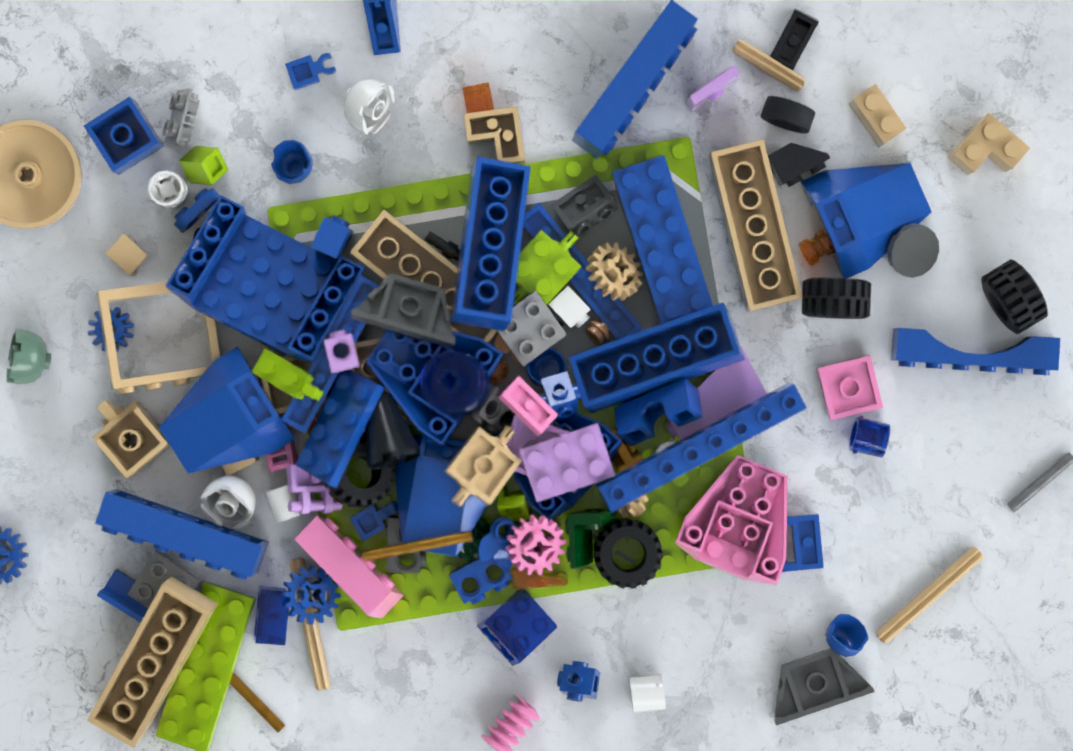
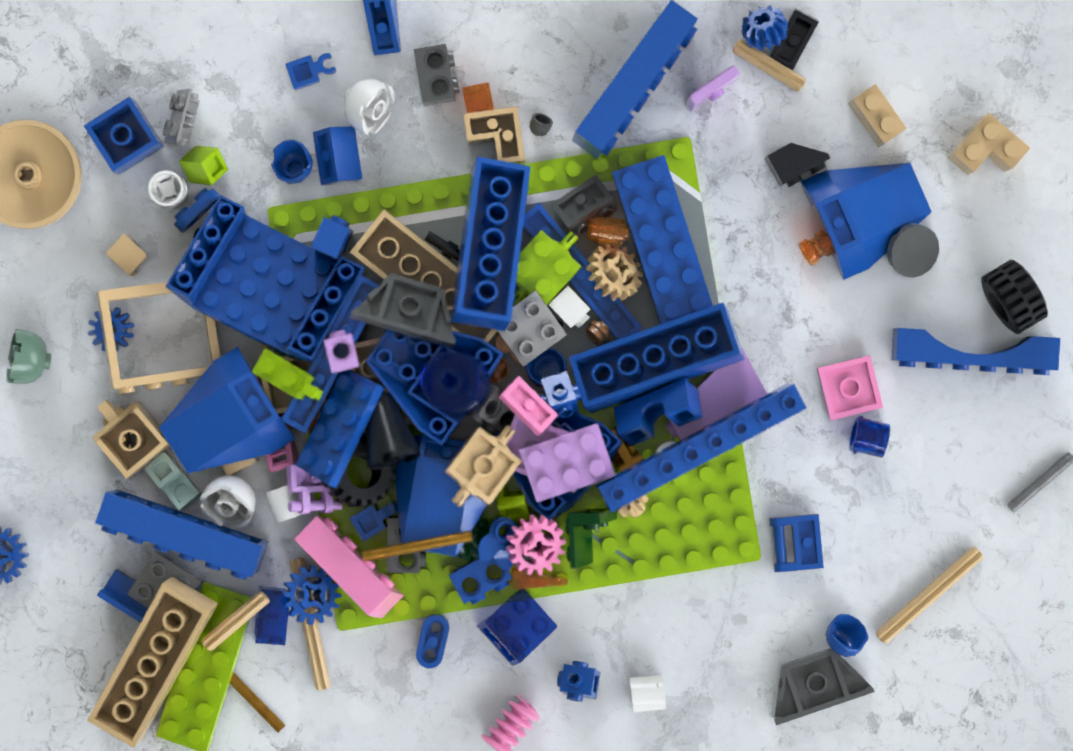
(173, 481): none -> light aqua slope
(235, 620): none -> tan axle
(337, 155): none -> blue panel
(429, 76): none -> dark grey brick
(432, 640): none -> blue plate
(540, 124): none -> dark grey hinge
(607, 231): none -> clear orange brick
(628, 577): black tyre -> none
(740, 523): bright pink wedge -> none
(755, 225): tan brick -> none
(764, 28): none -> blue gear
(788, 114): black tyre -> none
(836, 298): black tyre -> none

